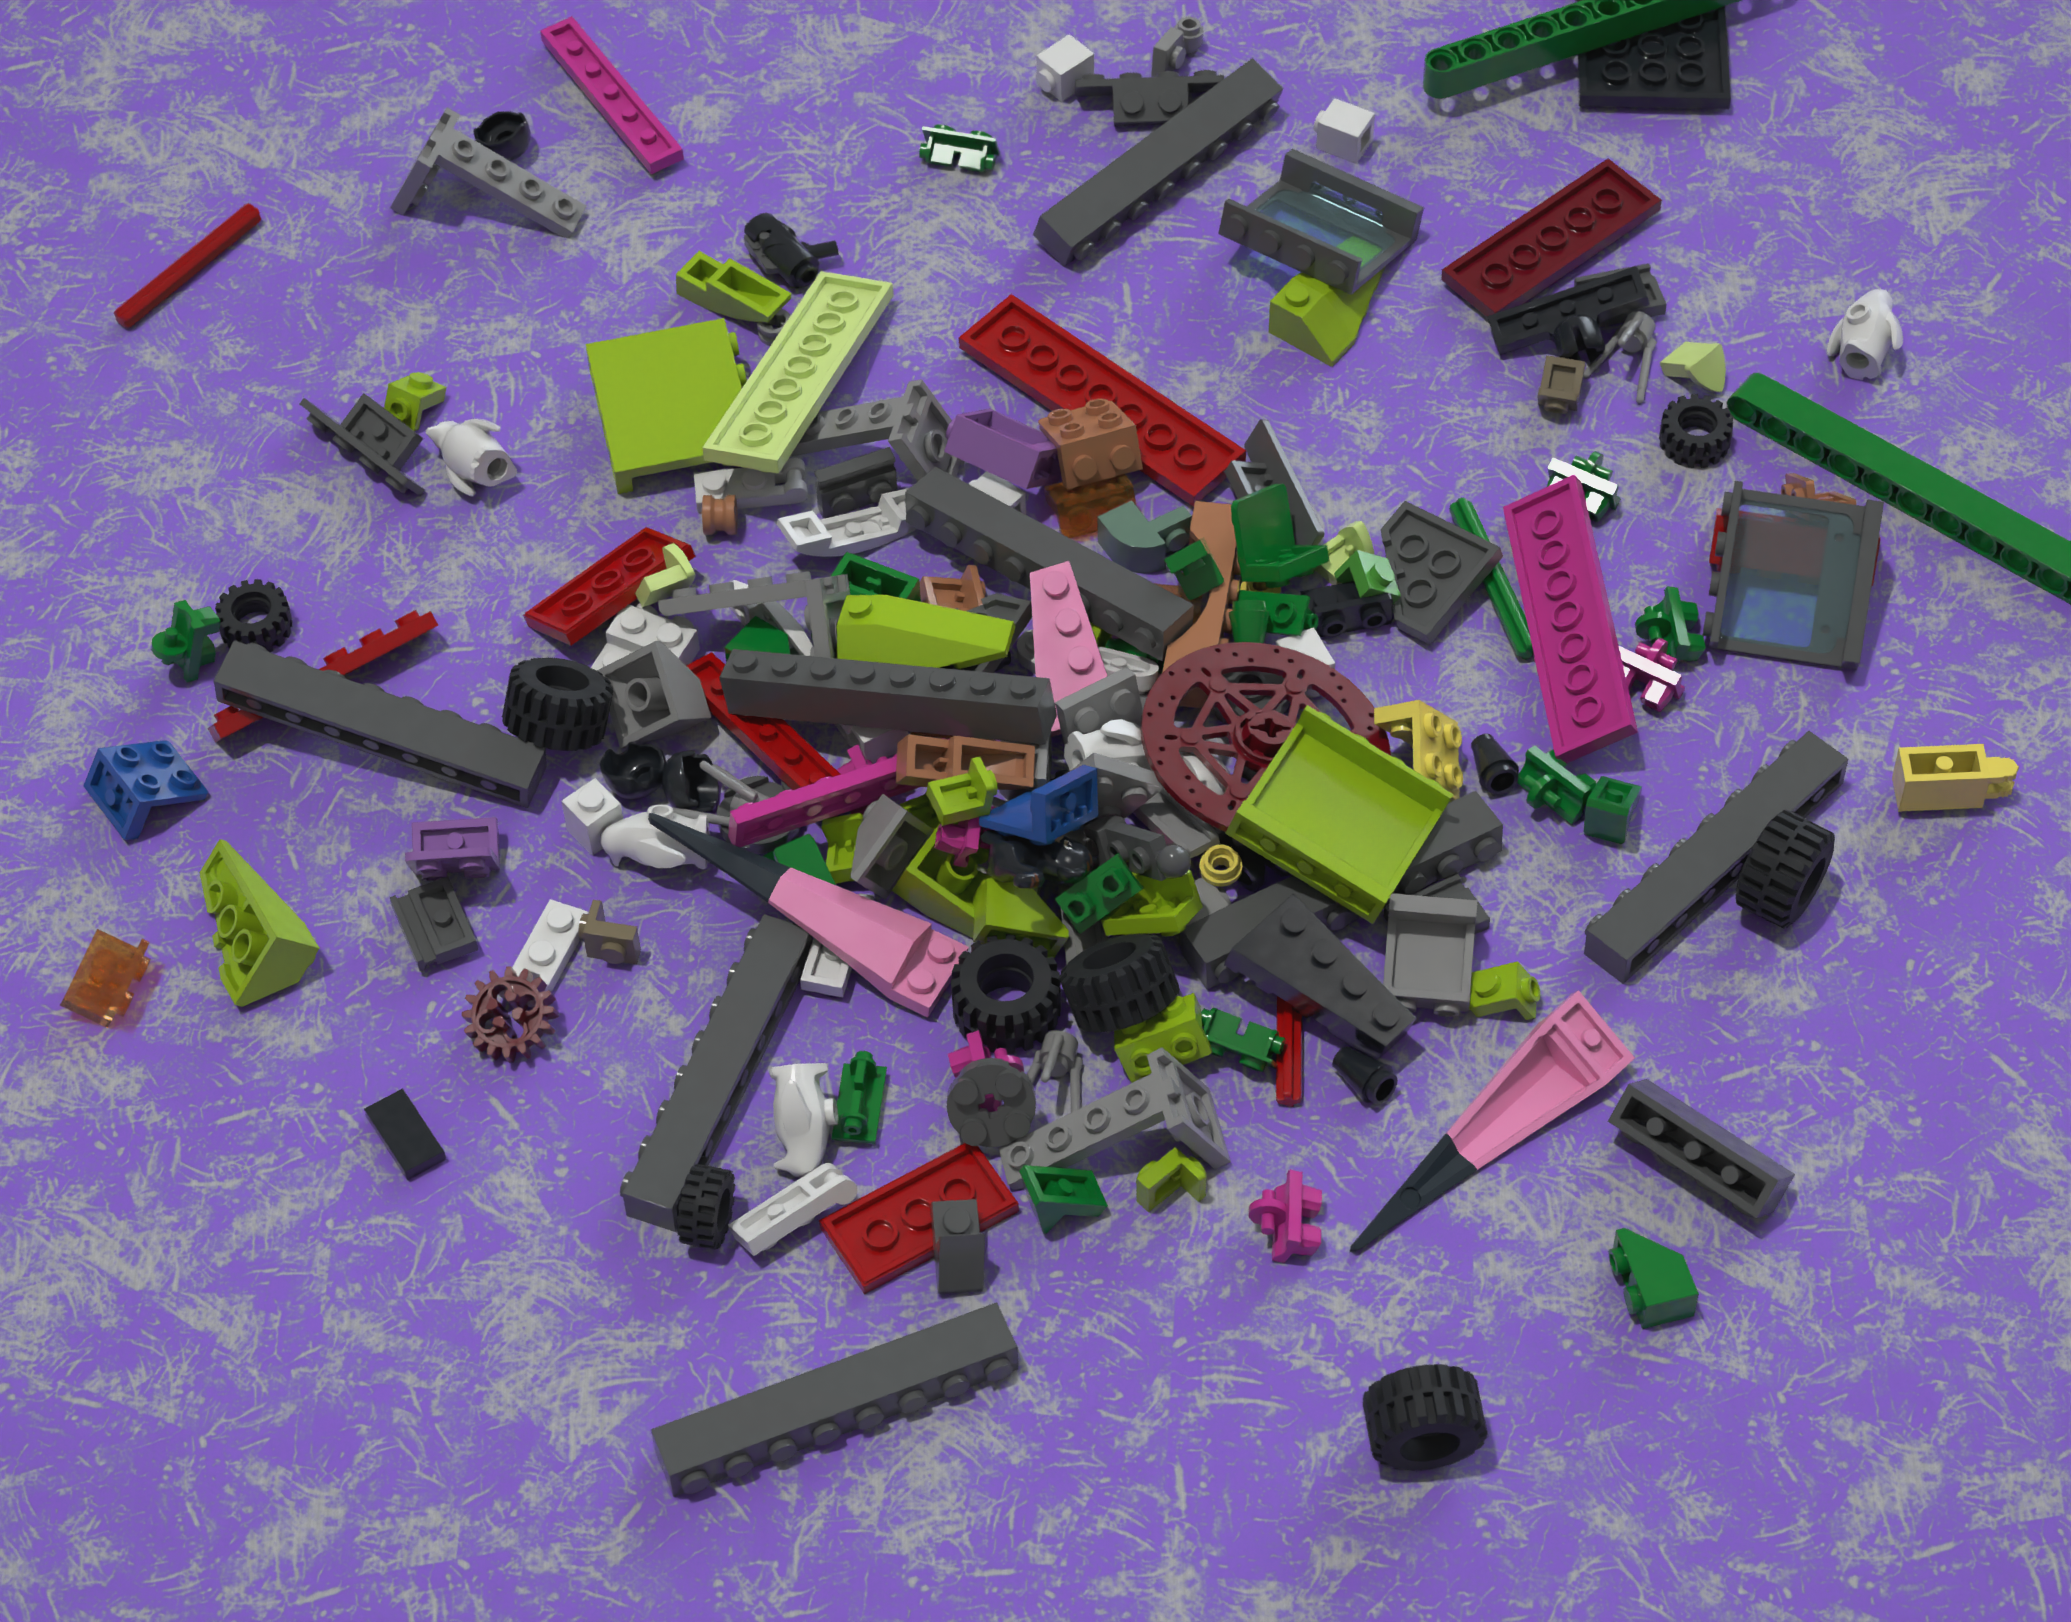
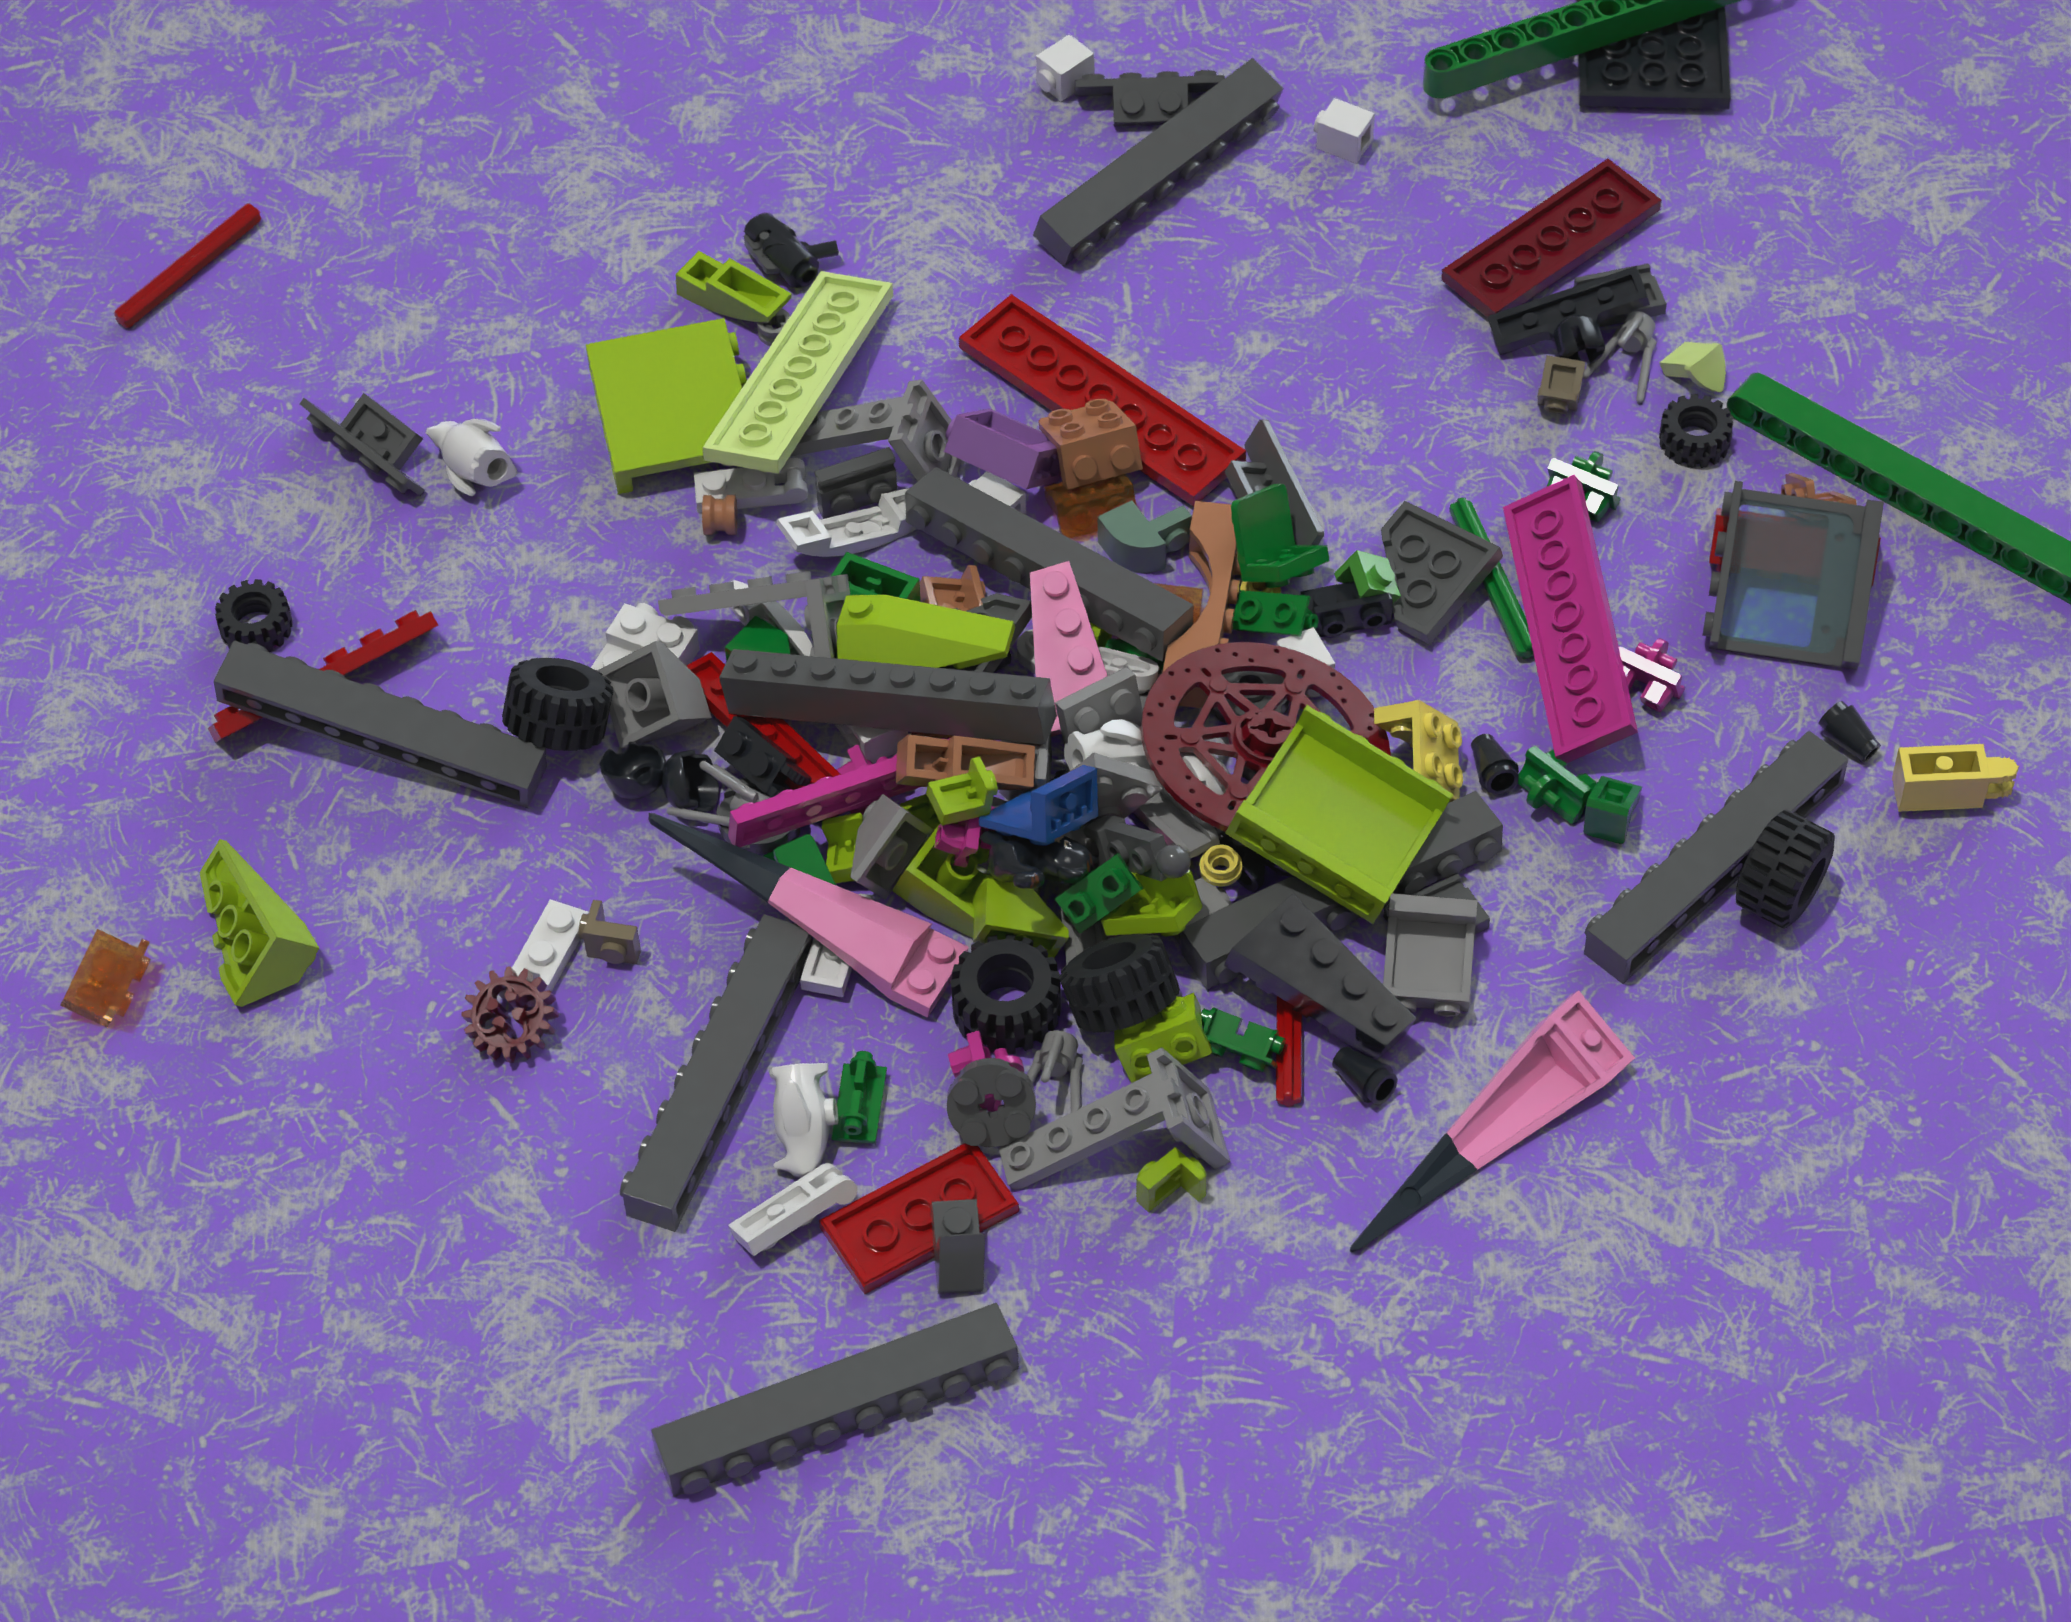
(137, 777): blue bracket -> none
(187, 639): green hips -> none
(405, 1134): black tile -> none
(412, 395): lime bracket -> none
(434, 923): dark grey plate -> none
(454, 848): medium lavender bracket -> none
(490, 174): light grey bracket -> none
(504, 134): black hair -> none
(589, 813): white brick -> none
(602, 587): red tile -> none
(612, 95): dark pink plate -> none
(646, 844): white animal -> none
(676, 576): yellowish green tile -> none
(706, 1206): black tyre -> none
(759, 757): none -> black hinge
(946, 142): hinge -> none
(1060, 1193): green slope -> none
(1175, 44): light grey plate -> none
(1195, 569): green slope -> none
(1249, 620): green cone -> none
(1281, 1215): dark pink hips -> none
(1319, 316): lime wedge -> none
(1324, 223): dark grey panel -> none
(1341, 547): yellowish green tile -> none
(1424, 1417): black tyre -> none
(1504, 989): lime bracket -> none
(1654, 1279): green slope -> none
(1670, 622): green hips -> none
(1701, 1148): dark grey brick -> none
(1848, 730): none -> black cone
(1866, 335): white animal -> none

